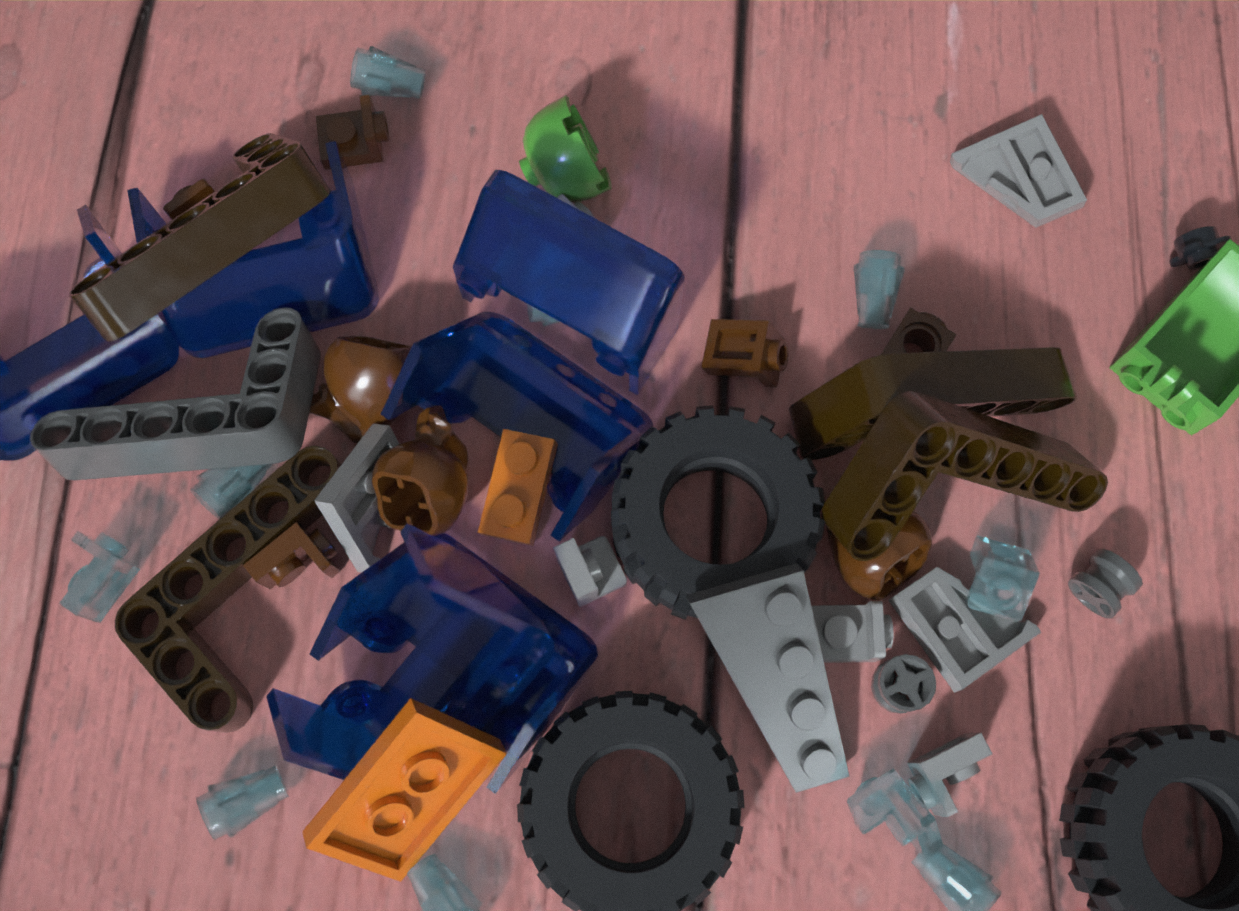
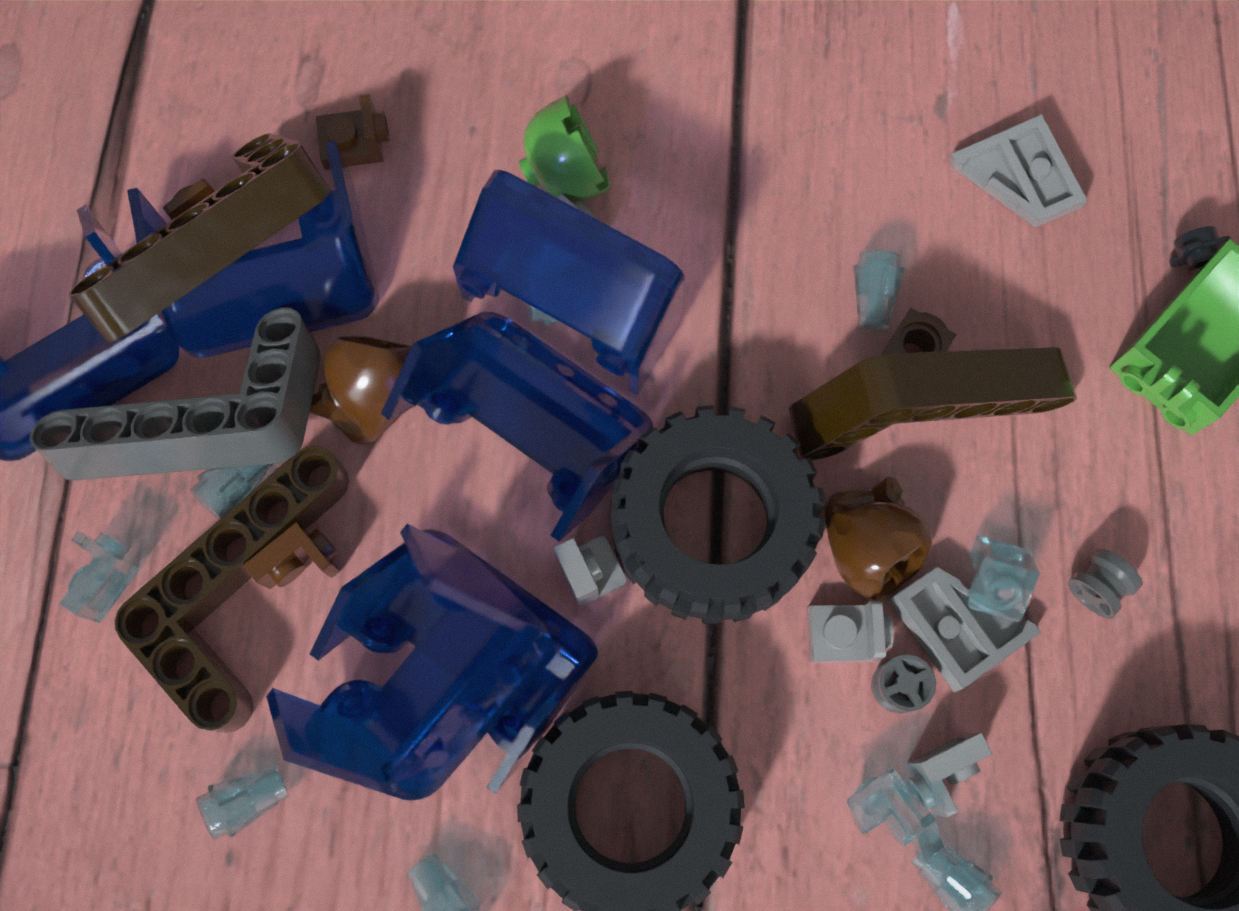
(351, 501): light grey wing -> none
(385, 75): clear light blue cone -> none
(404, 791): orange plate -> none
(423, 478): reddish brown piece -> none
(518, 487): orange plate -> none
(745, 350): reddish brown bracket -> none
(776, 661): wing -> none
(930, 436): dark brown beam -> none

